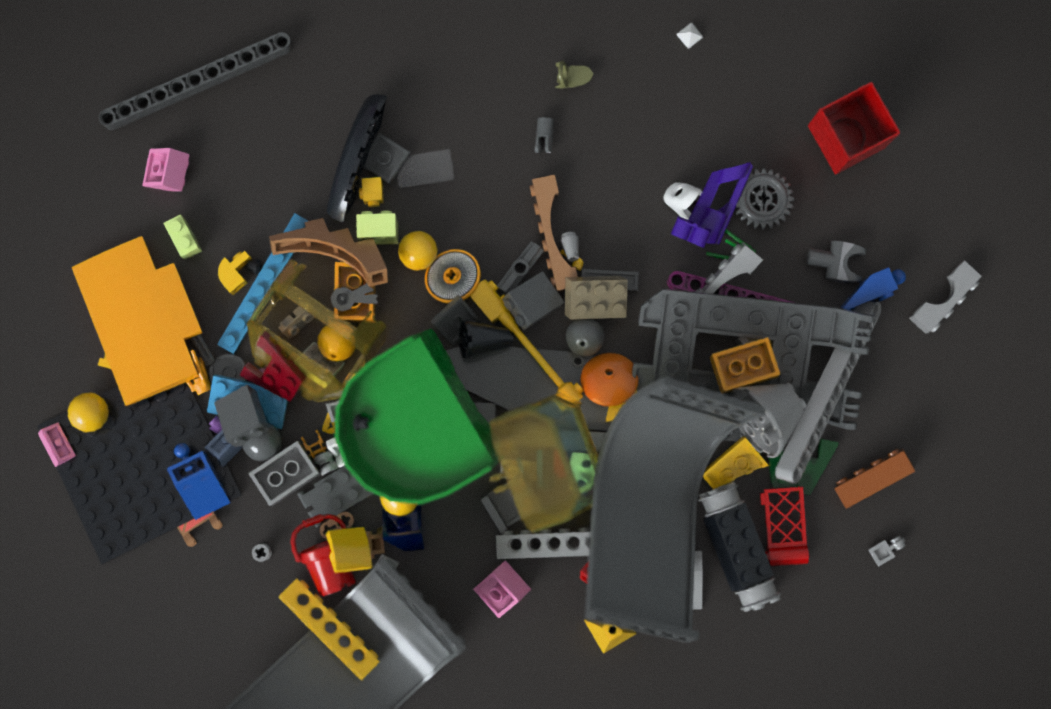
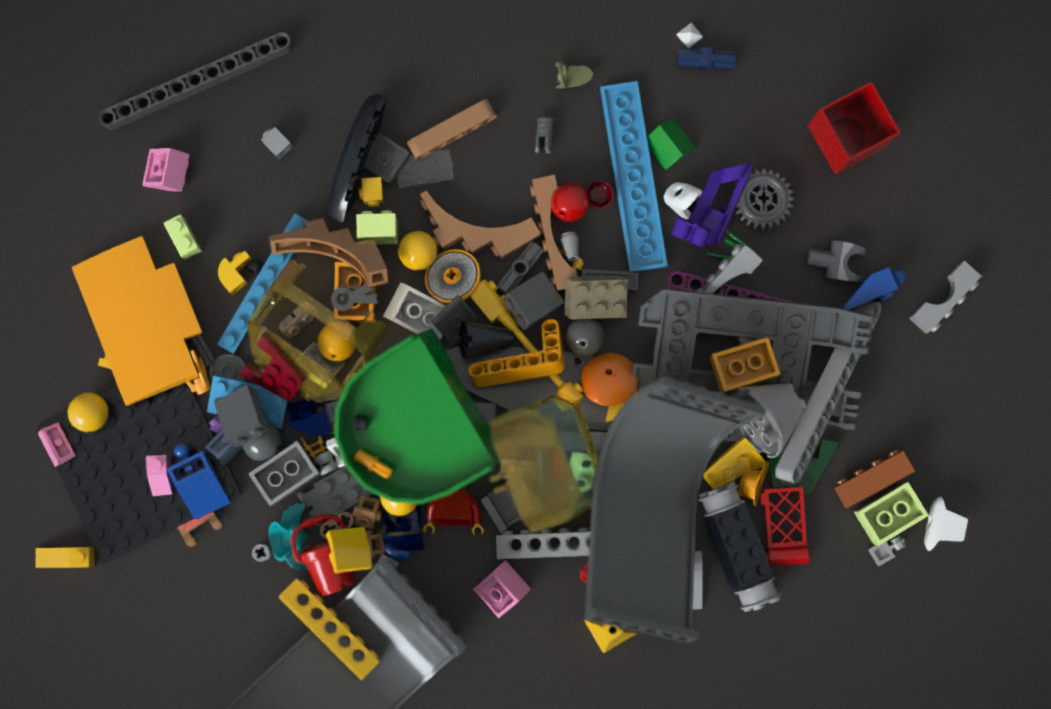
(65, 557): none -> yellow slope
(158, 476): none -> bright pink slope
(276, 142): none -> light grey brick
(280, 536): none -> teal helmet
(309, 417): none -> clear blue slope
(367, 512): none -> medium nougat brick
(372, 464): none -> light orange axle
(396, 554): none -> blue arm
(413, 310): none -> white slope
(451, 230): none -> medium nougat arch
(452, 129): none -> medium nougat beam
(454, 510): none -> red torso
(523, 366): none -> light orange beam
(570, 202): none -> red piece
(600, 194): none -> dark red hair
(633, 177): none -> dark azure plate
(669, 144): none -> green slope
(706, 58): none -> dark blue piece
(752, 482): none -> light orange piece
(891, 513): none -> yellowish green brick
(943, 525): none -> white piece

